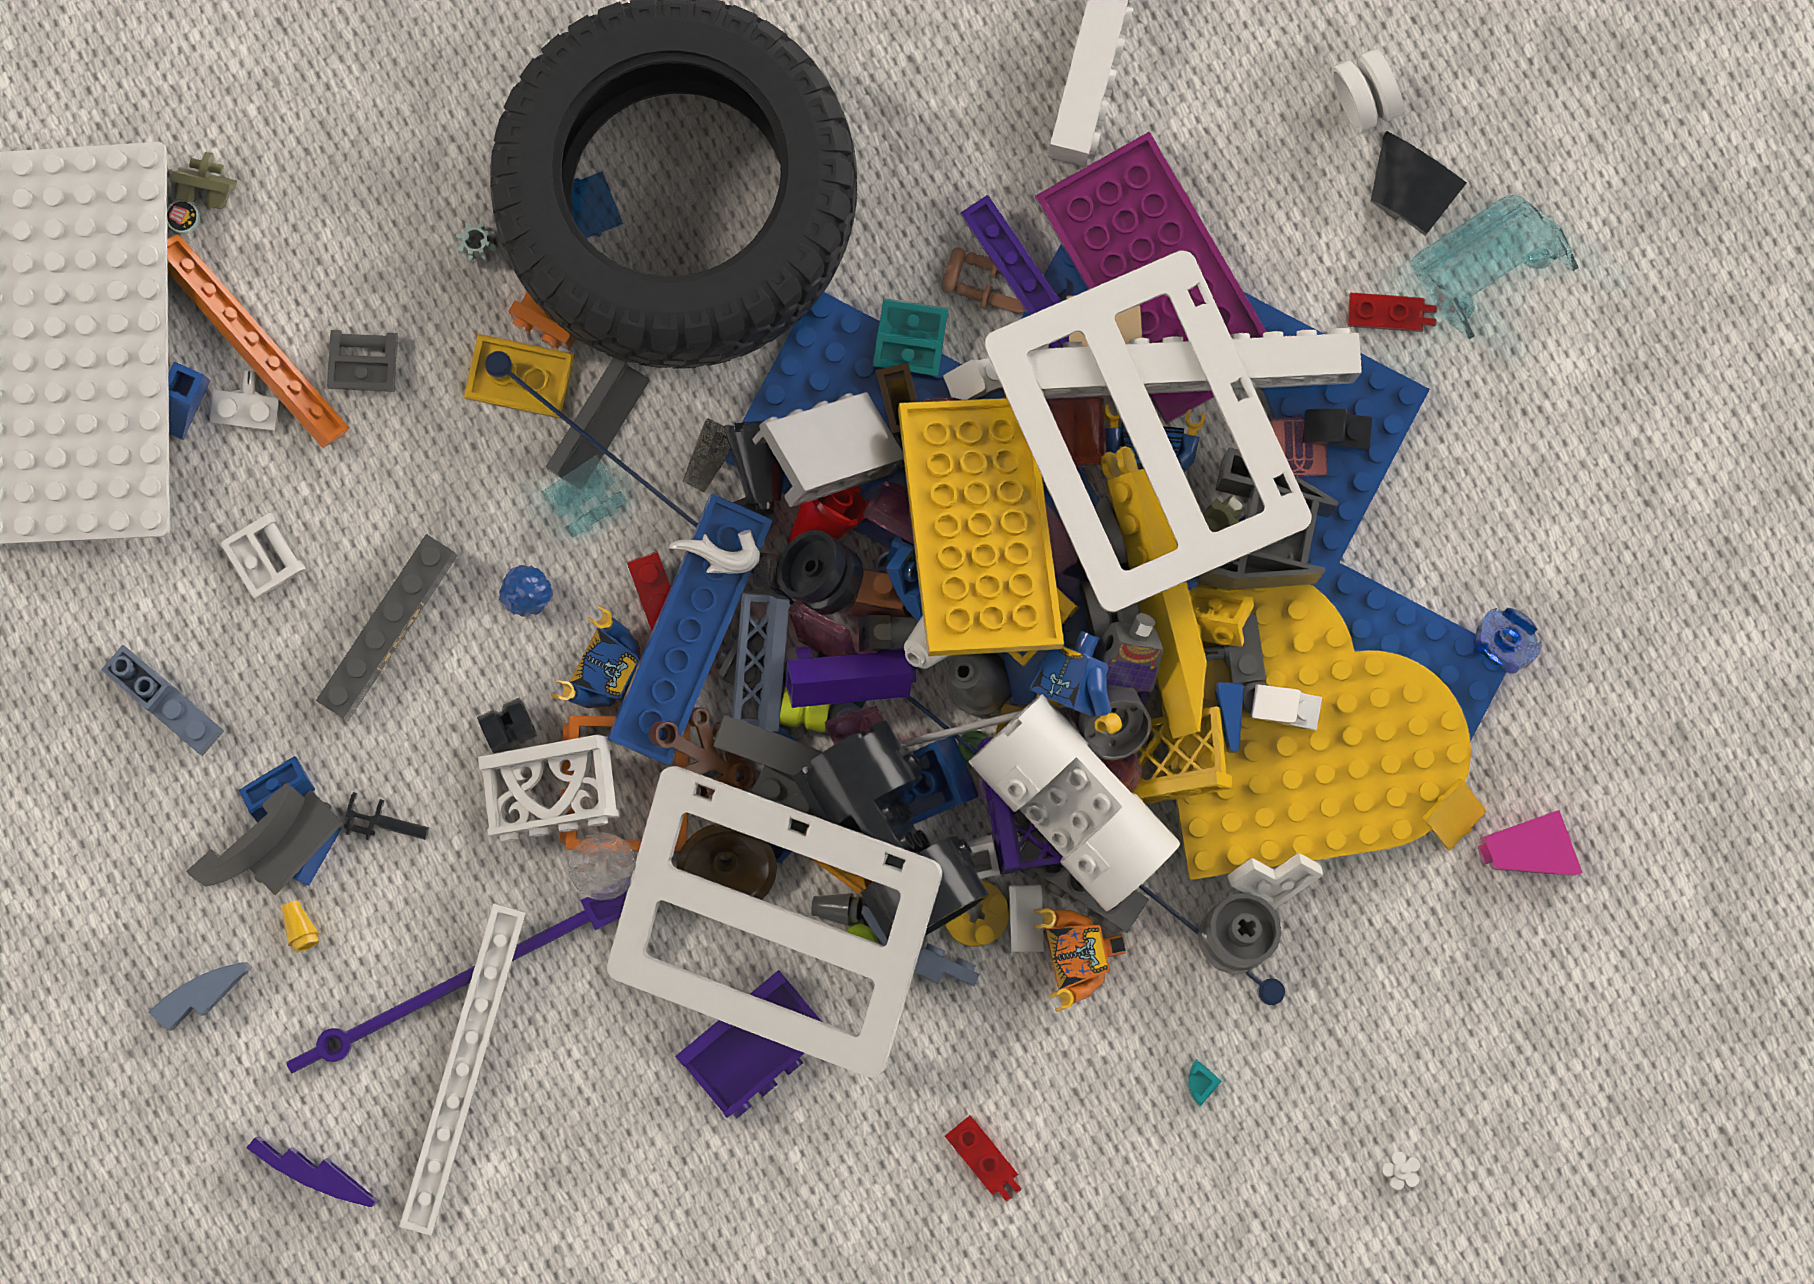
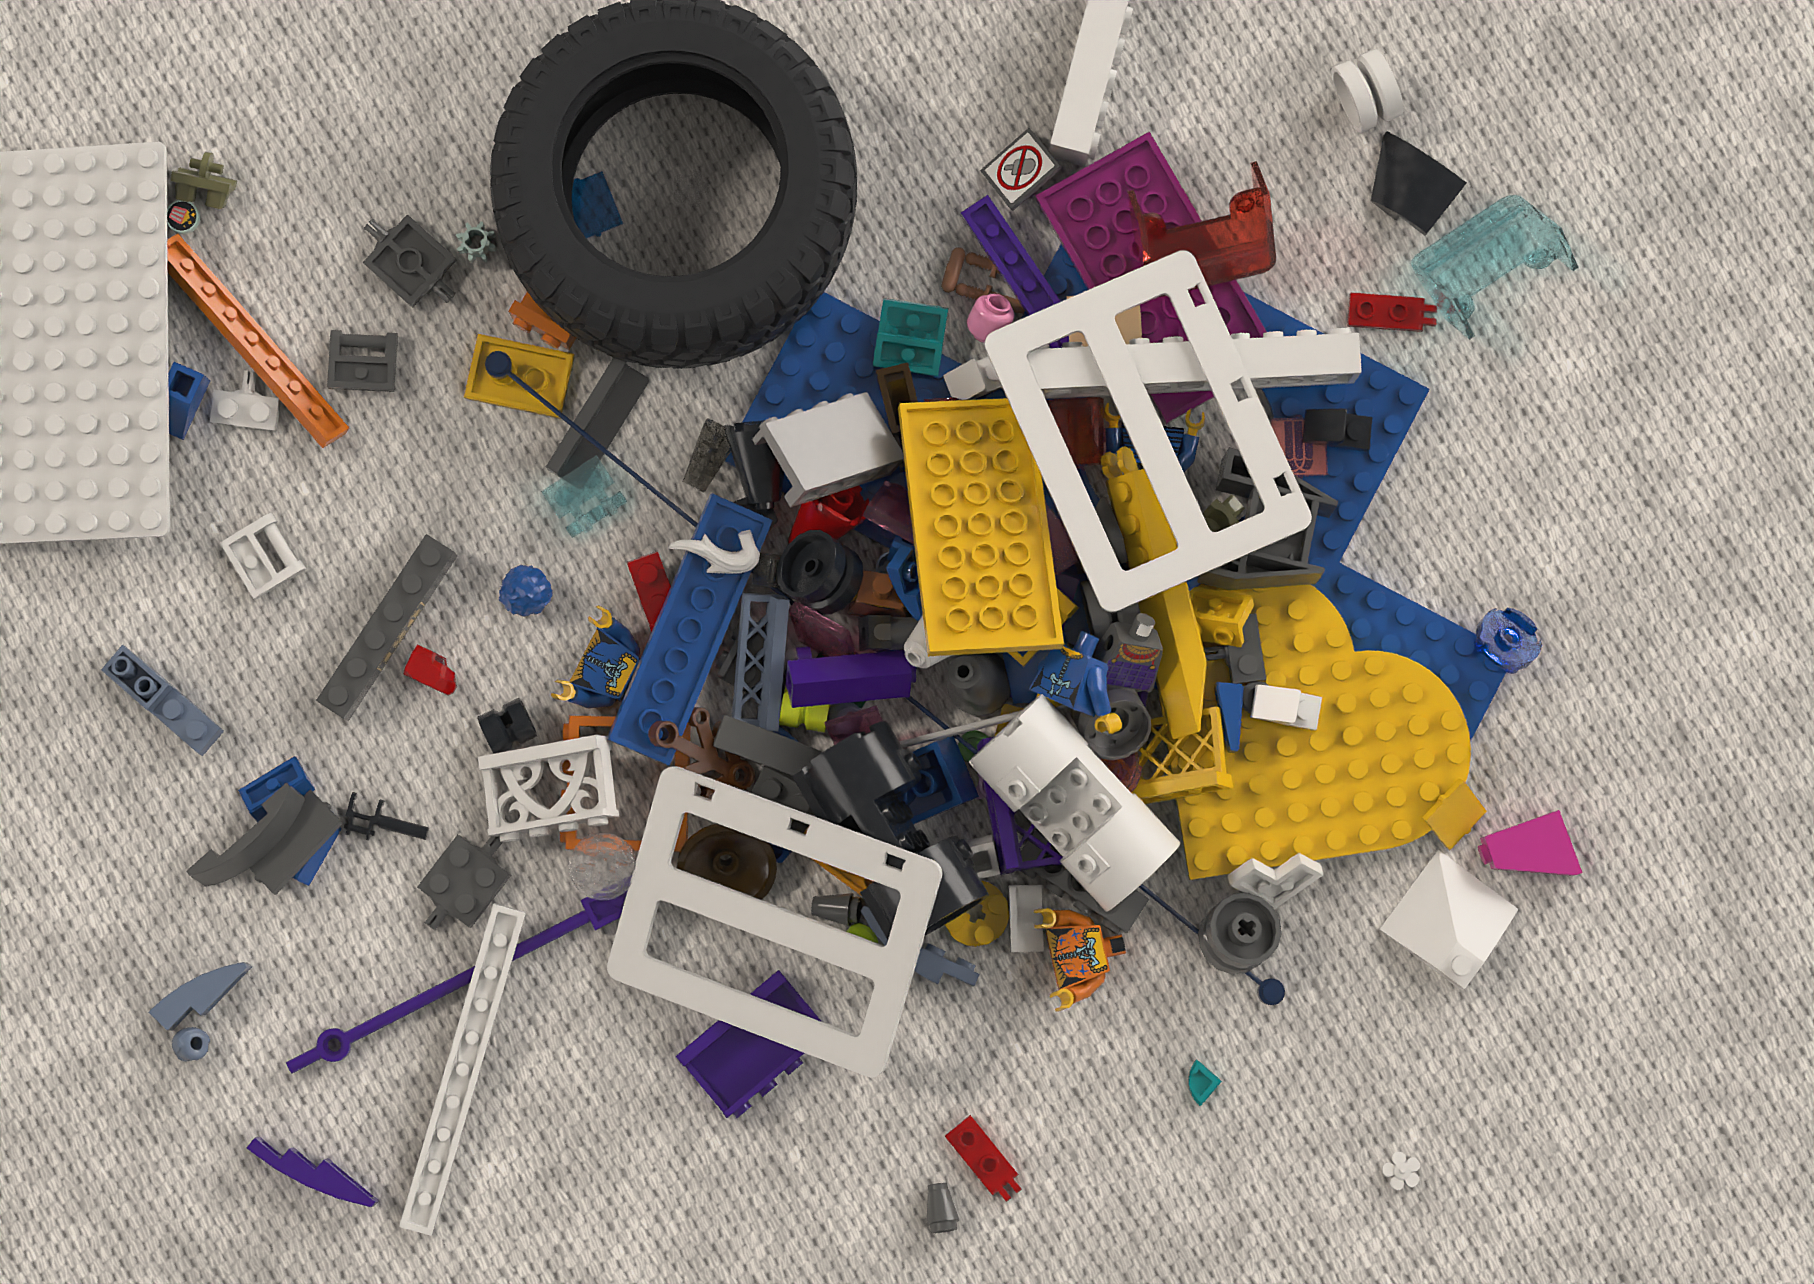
(190, 1044): none -> sand blue piece
(299, 928): yellow cone -> none
(409, 261): none -> dark grey plate
(430, 670): none -> red rock
(463, 881): none -> dark grey plate
(940, 1209): none -> dark grey cone
(988, 315): none -> bright pink head
(1021, 169): none -> piece
(1223, 246): none -> clear red windscreen
(1449, 920): none -> white slope

